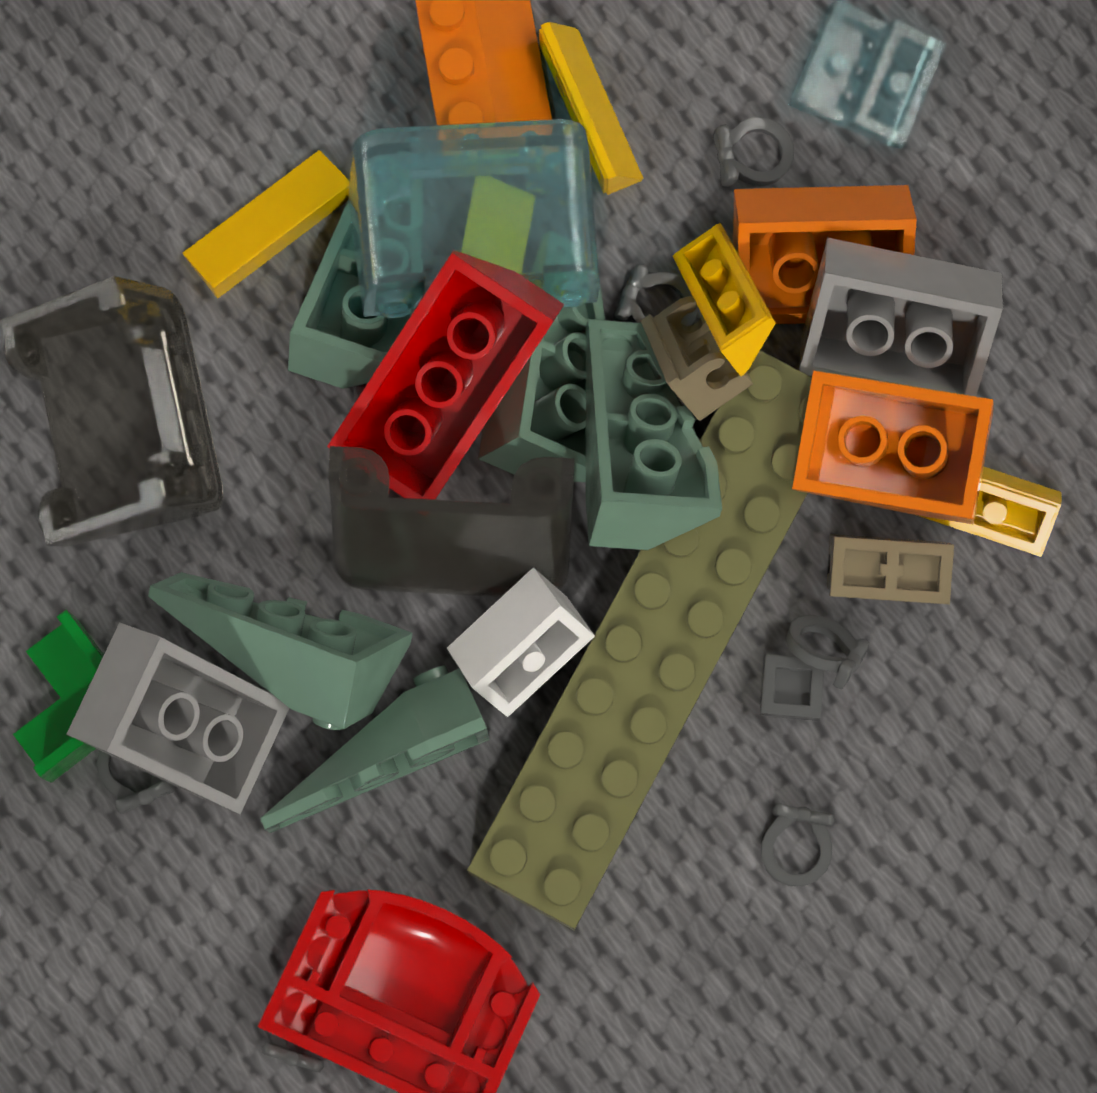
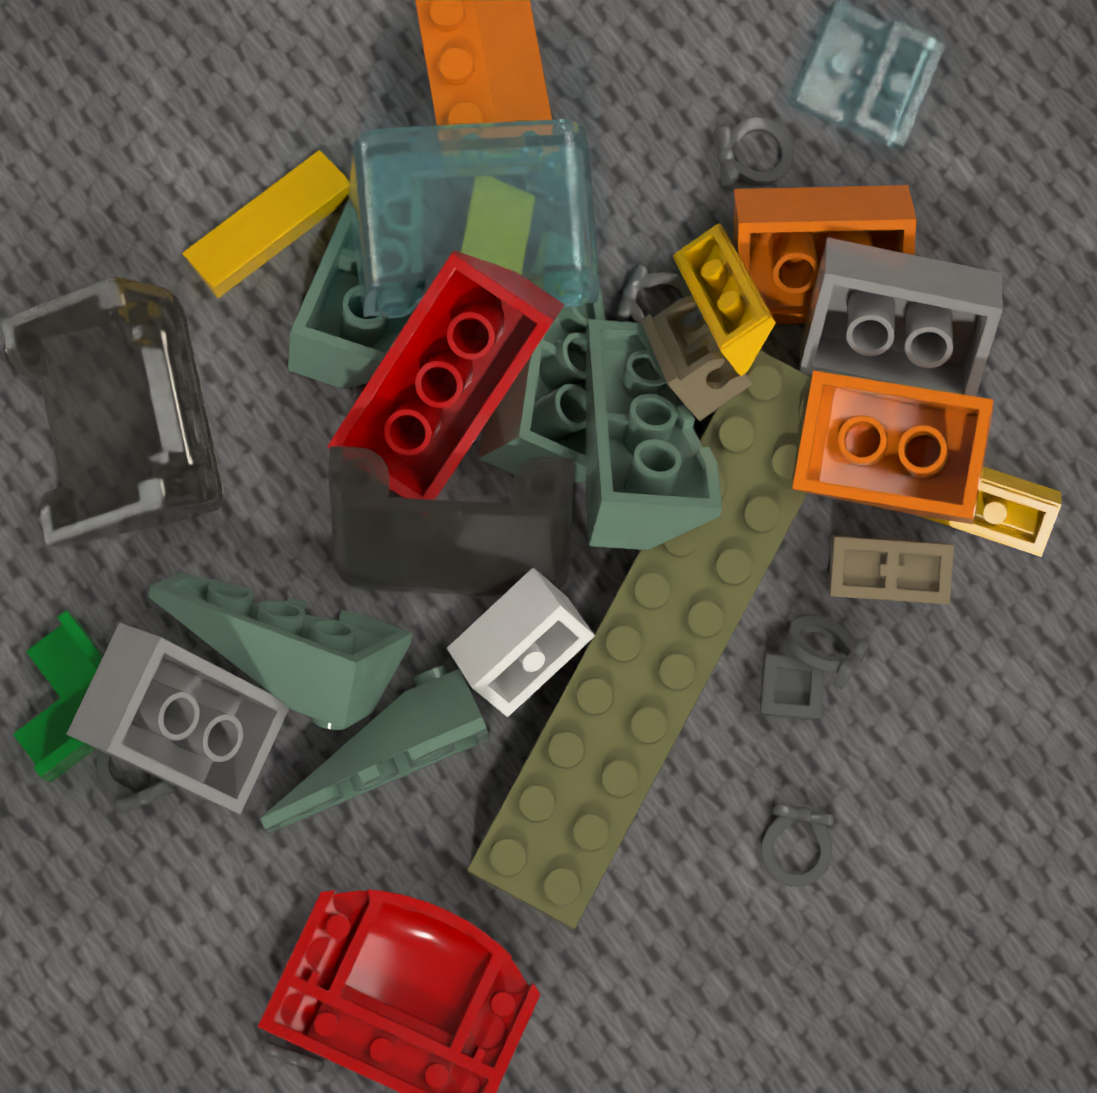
(589, 106): yellow slope -> none

